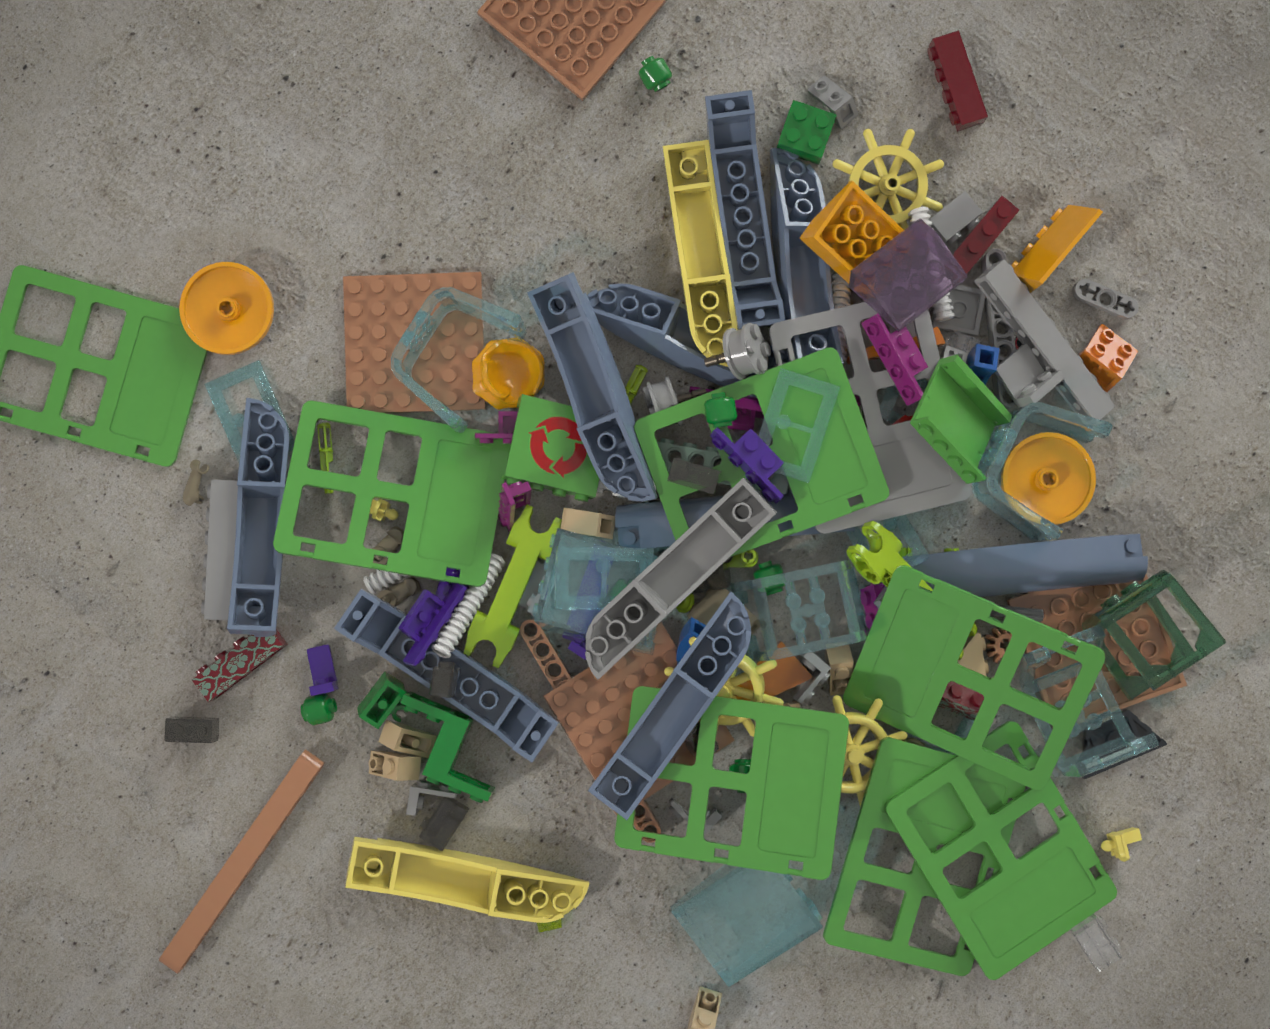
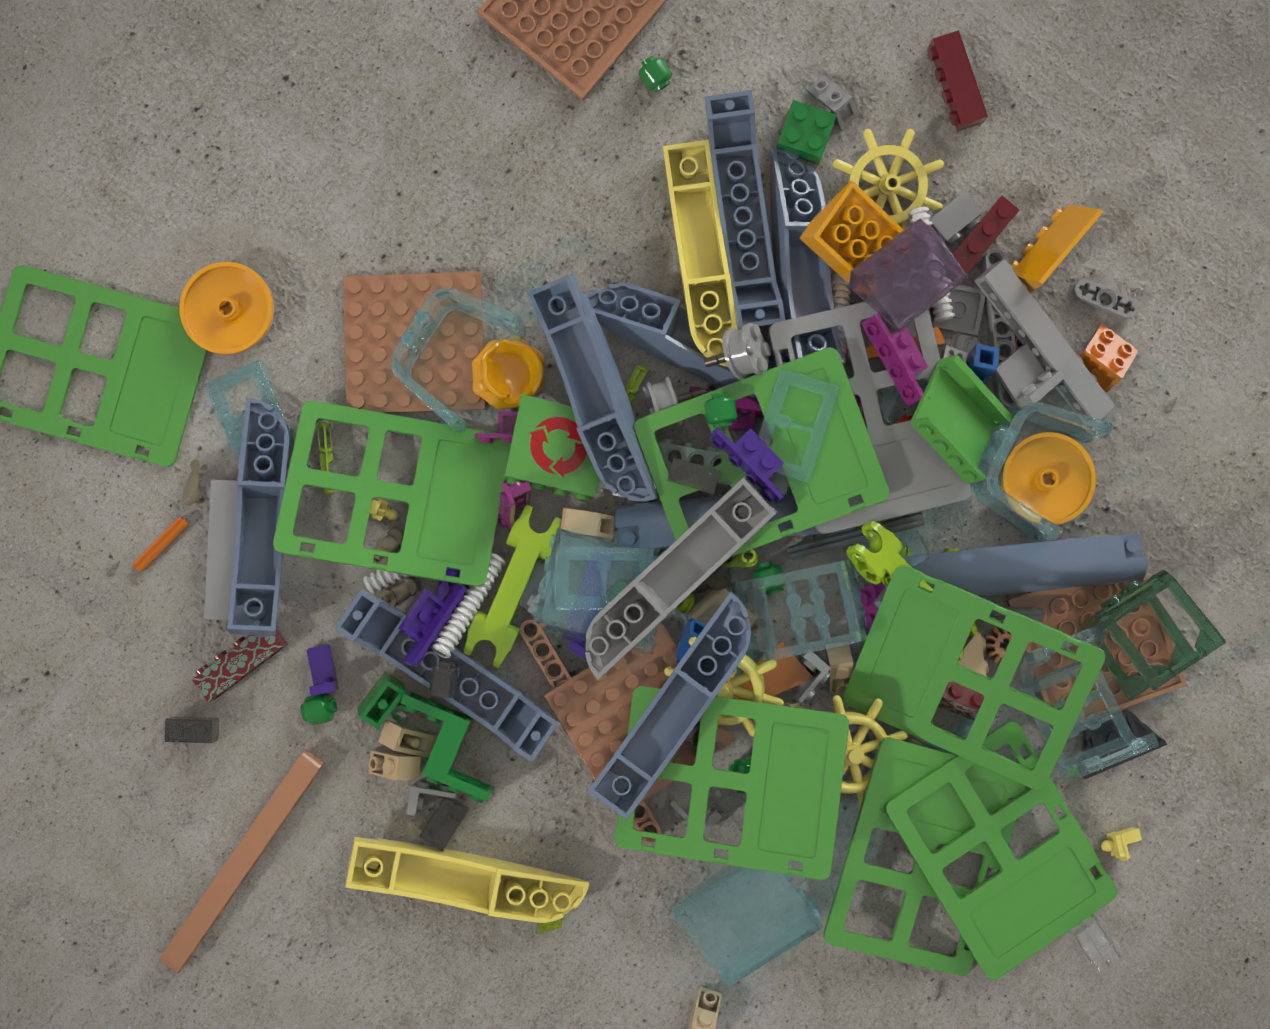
(160, 544): none -> orange axle
(852, 536): none -> dark grey axle

